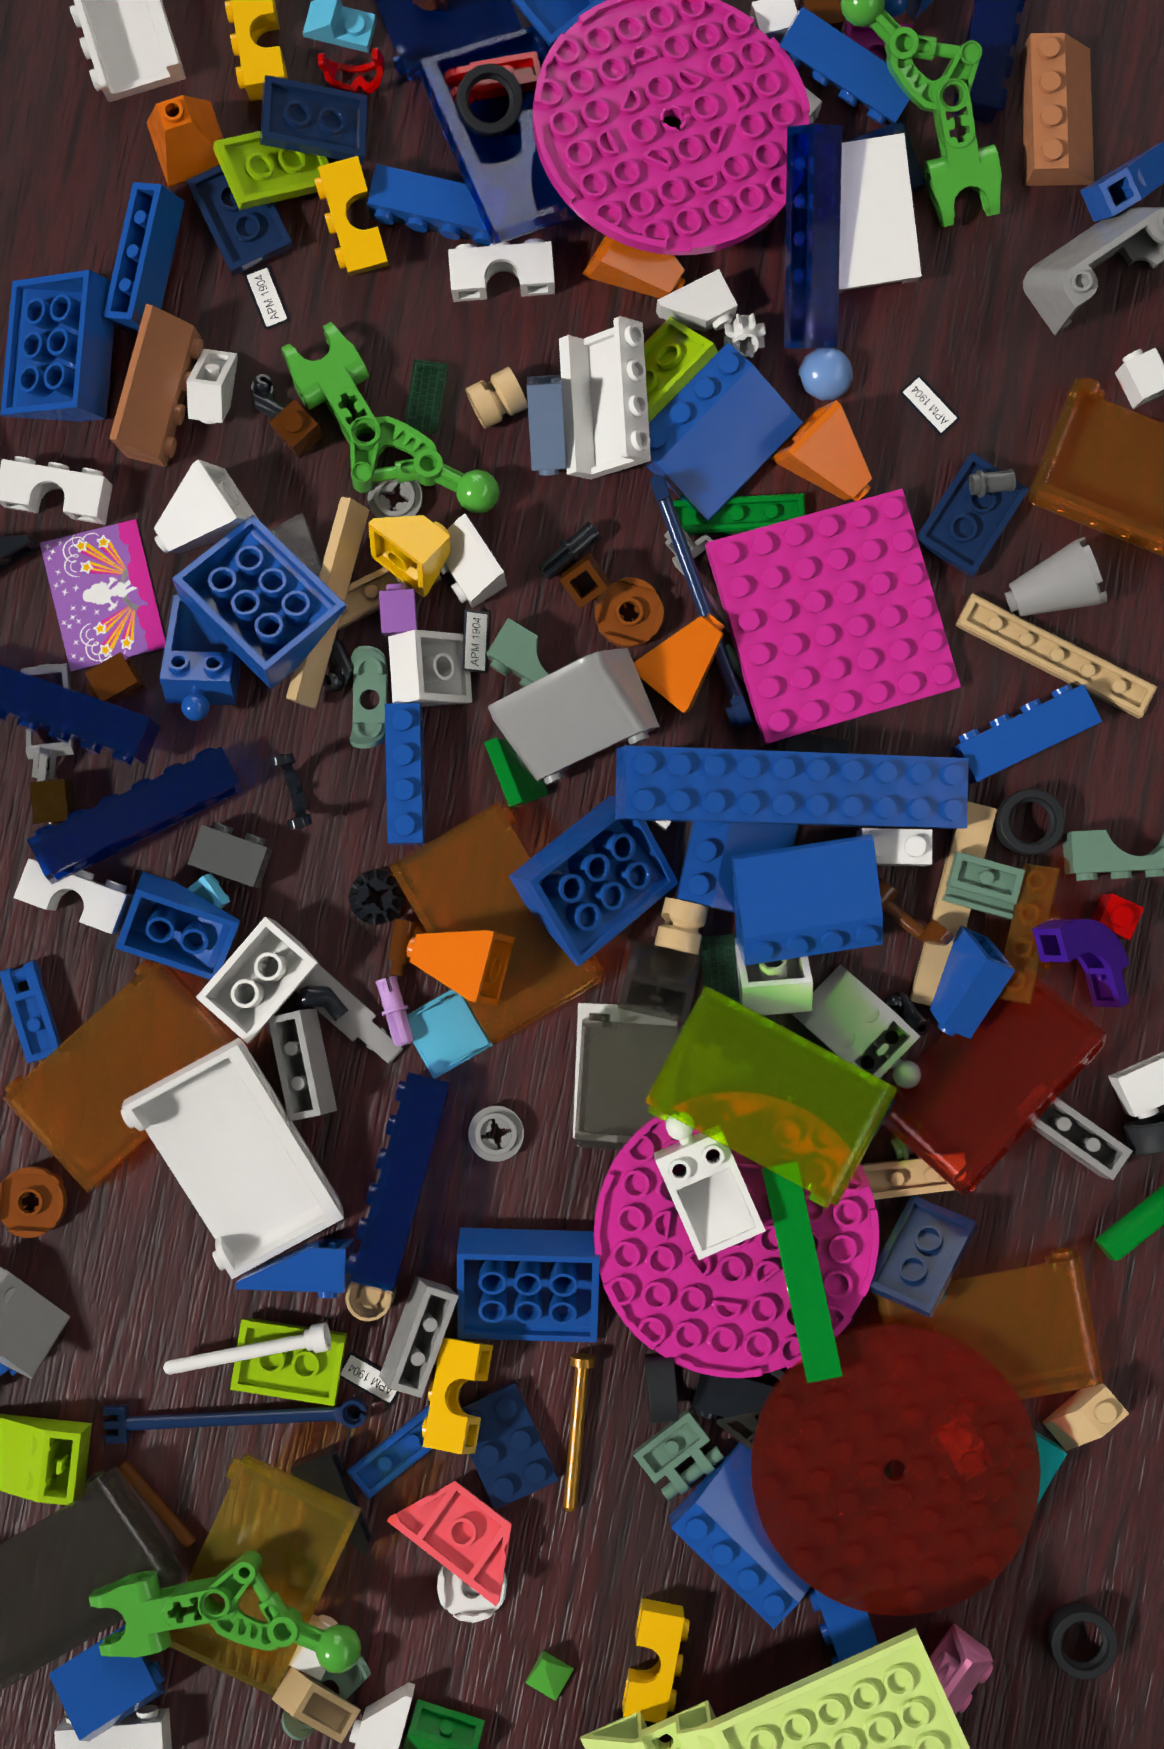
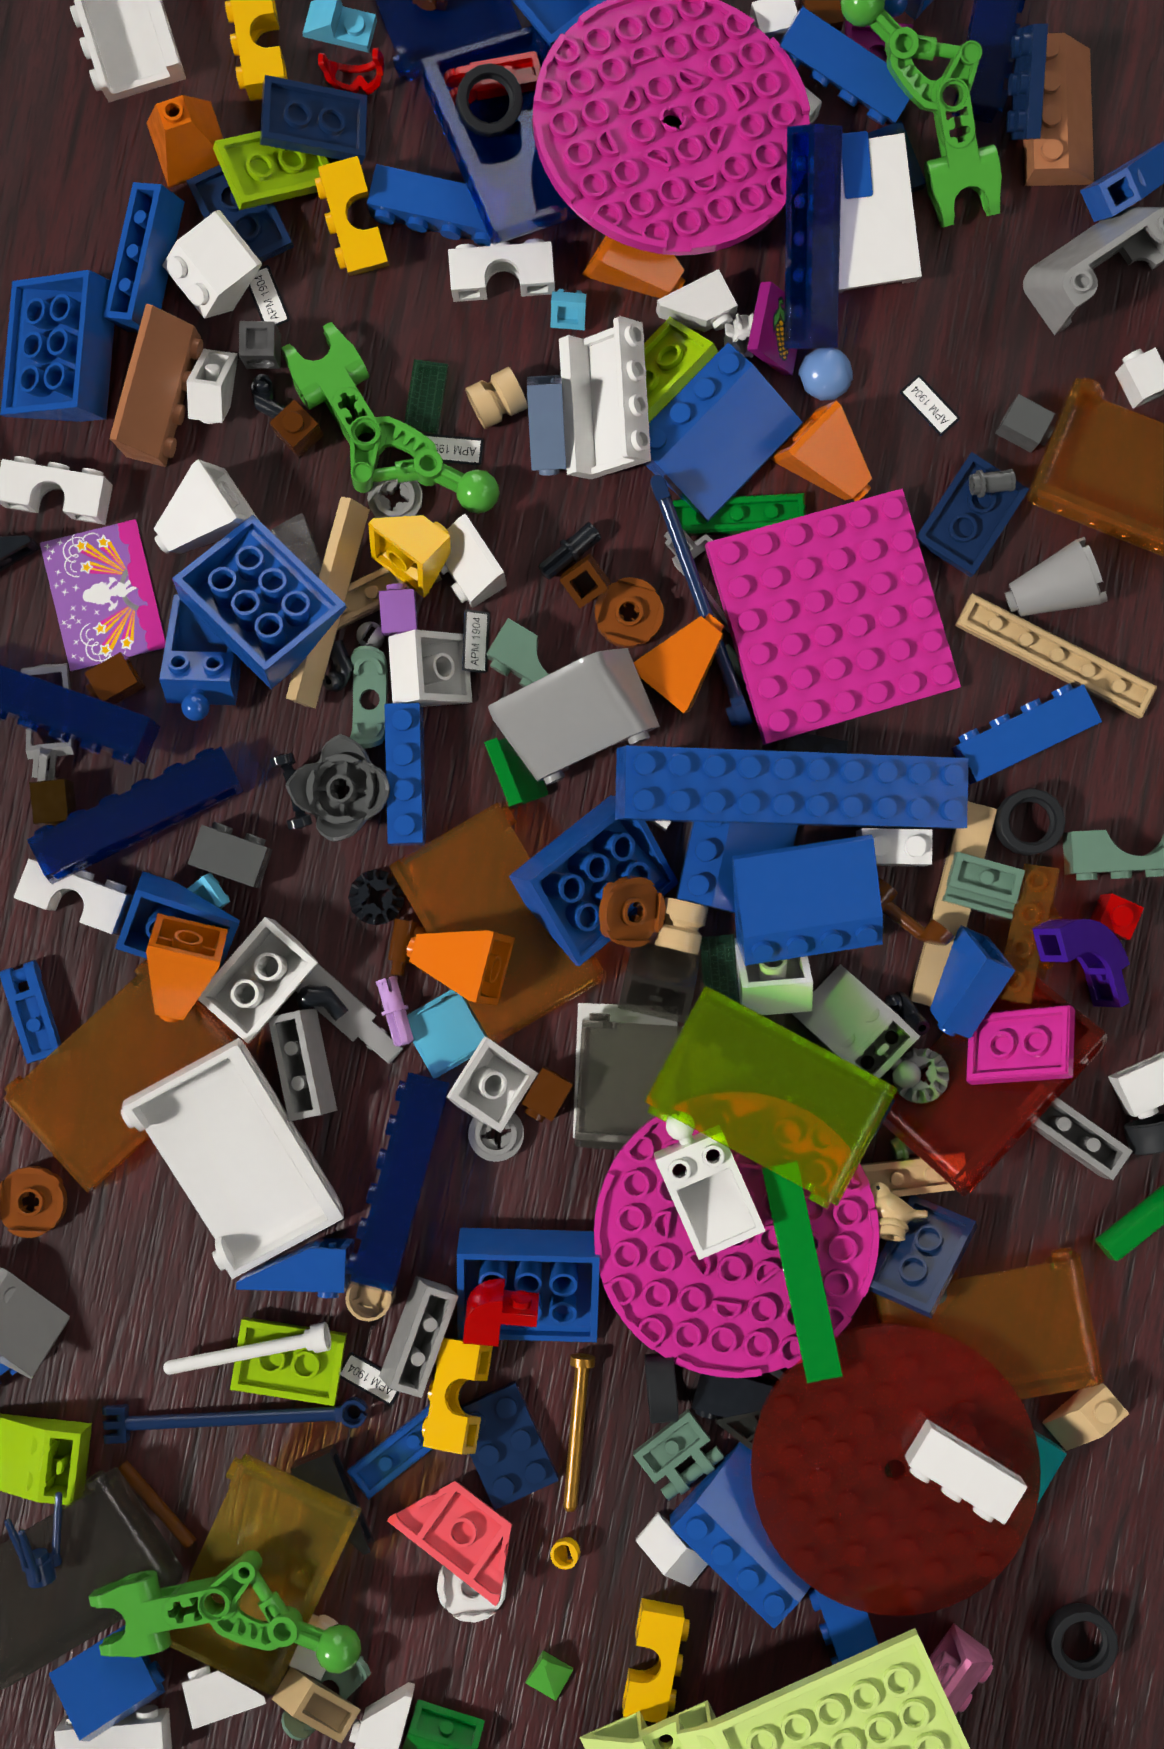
(38, 1563): none -> dark blue plant
(181, 963): none -> orange slope
(212, 265): none -> white slope
(216, 1696): none -> white slope
(260, 345): none -> flat silver brick
(317, 784): none -> dark grey brick
(376, 639): none -> light grey hinge
(458, 449): none -> white sticker
(491, 1085): none -> white slope
(492, 1306): none -> red brick
(546, 1095): none -> reddish brown brick
(560, 1556): none -> yellow hinge
(568, 310): none -> medium azure tile
(614, 909): none -> dark orange plate
(670, 1551): none -> white slope
(767, 330): none -> magenta tile
(856, 165): none -> blue sticker
(893, 1213): none -> tan animal
(937, 1075): none -> light grey gear
(965, 1473): none -> white brick
(1022, 1046): none -> dark pink tile
(1026, 424): none -> dark grey brick
(1027, 82): none -> dark blue plate

